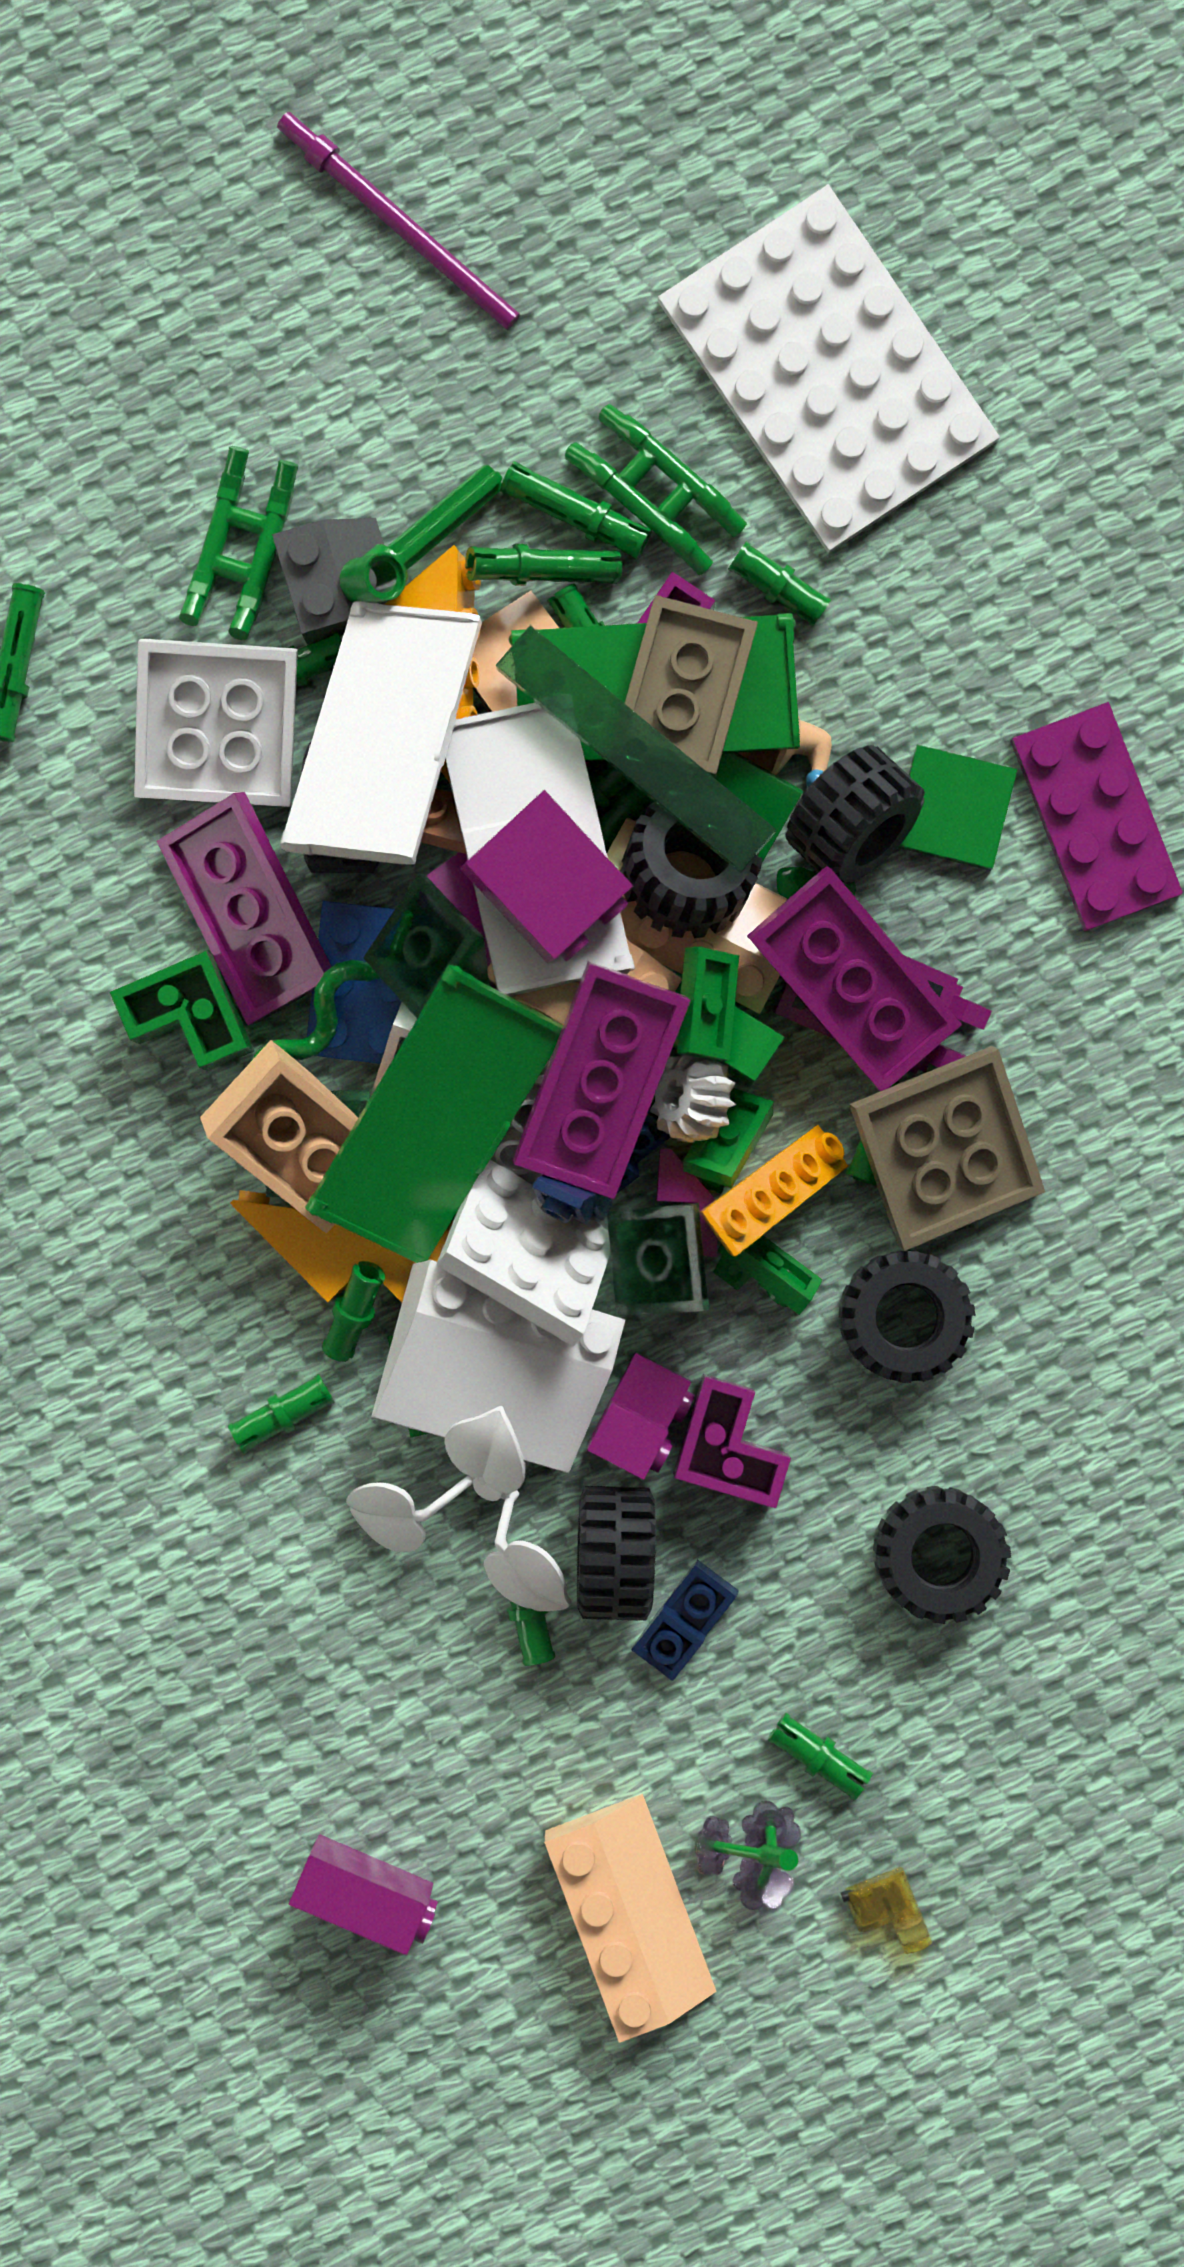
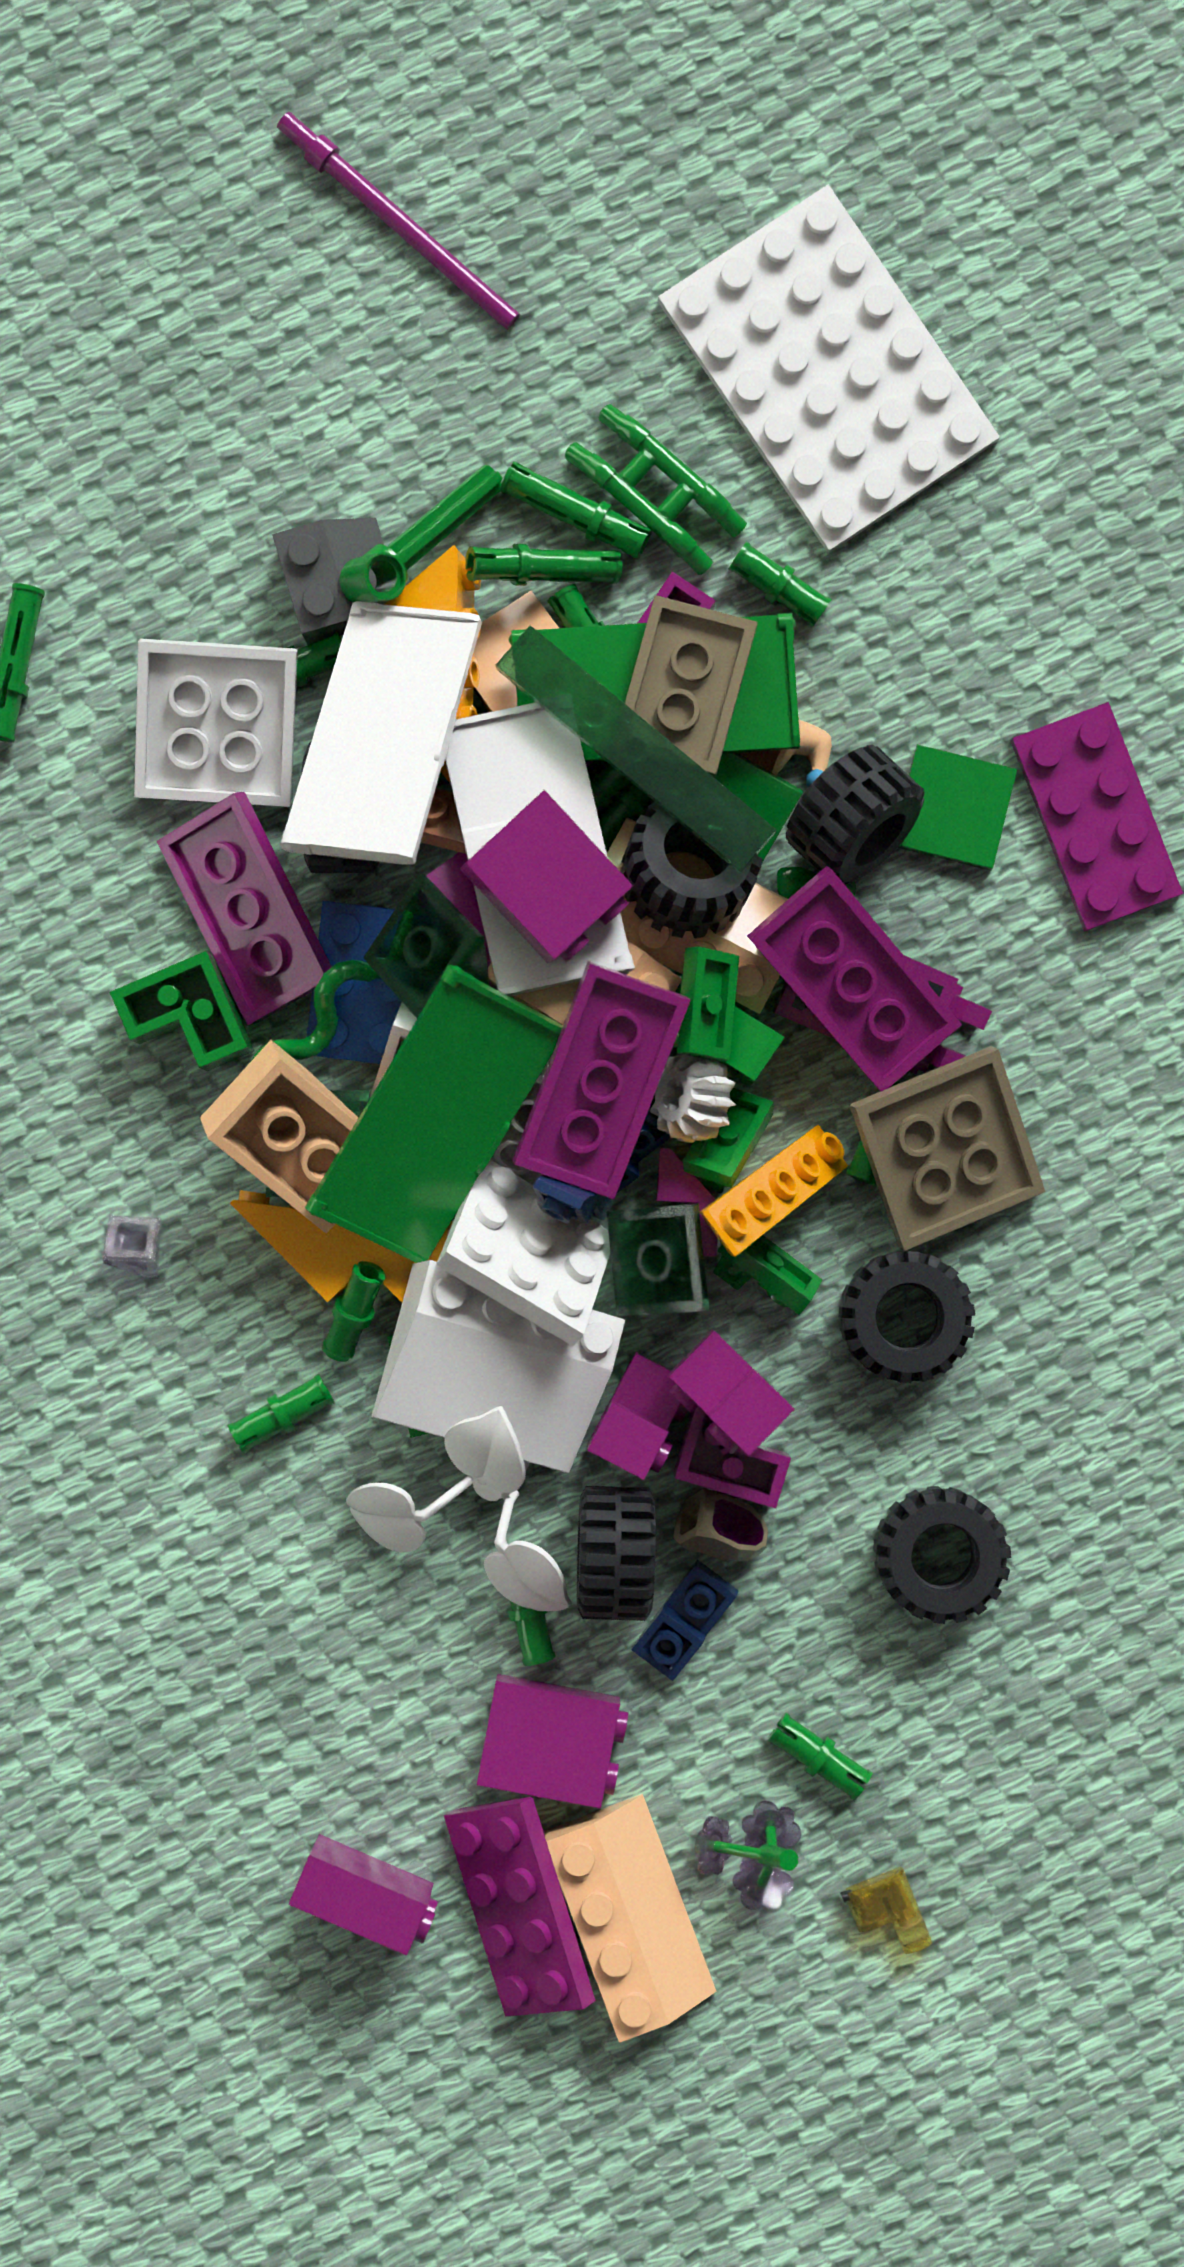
(133, 1250): none -> slope
(226, 515): green piece -> none
(519, 1908): none -> magenta plate
(551, 1741): none -> magenta brick
(720, 1527): none -> dark tan rock
(730, 1392): none -> magenta brick

